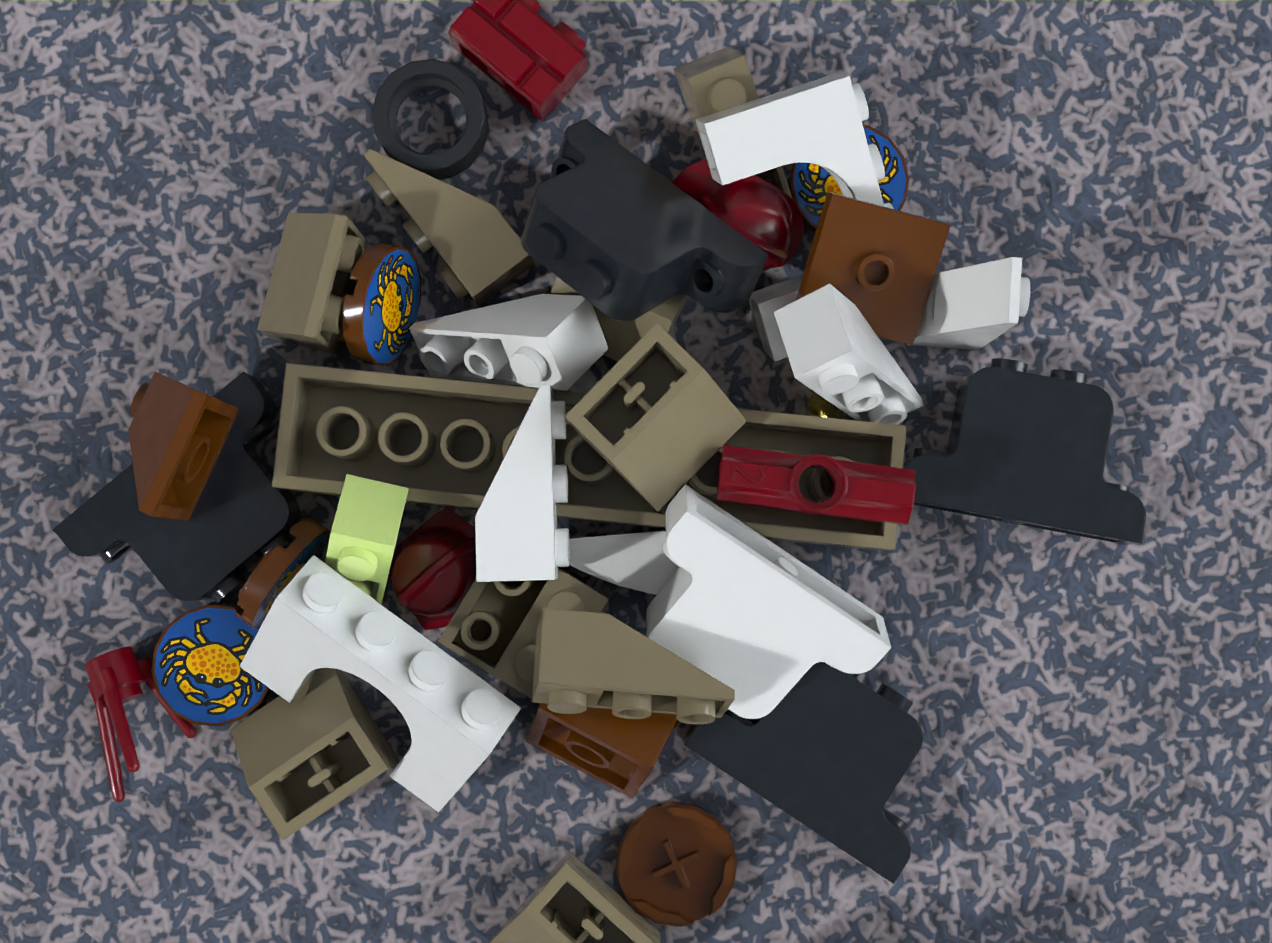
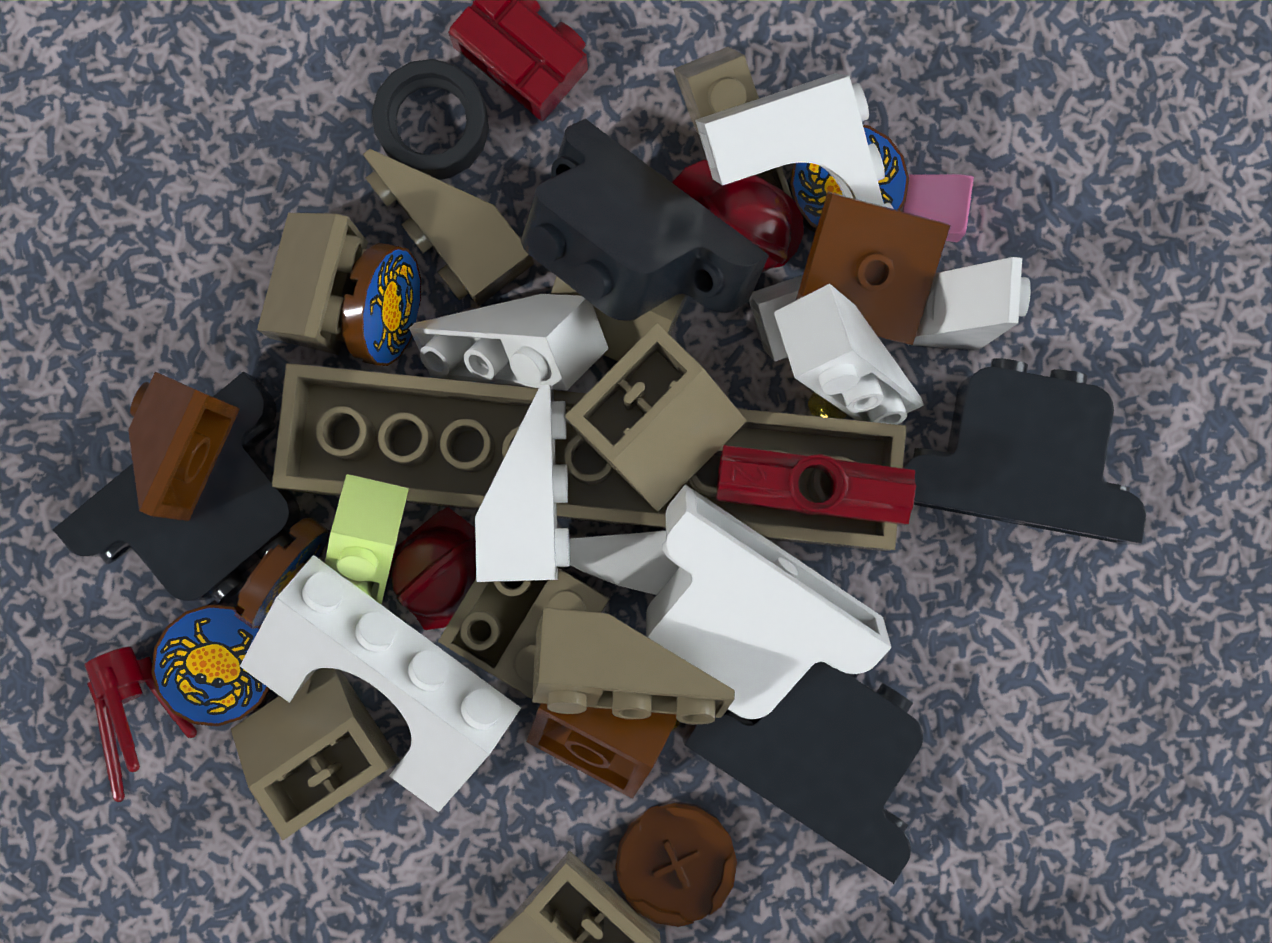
(941, 199): none -> bright pink slope

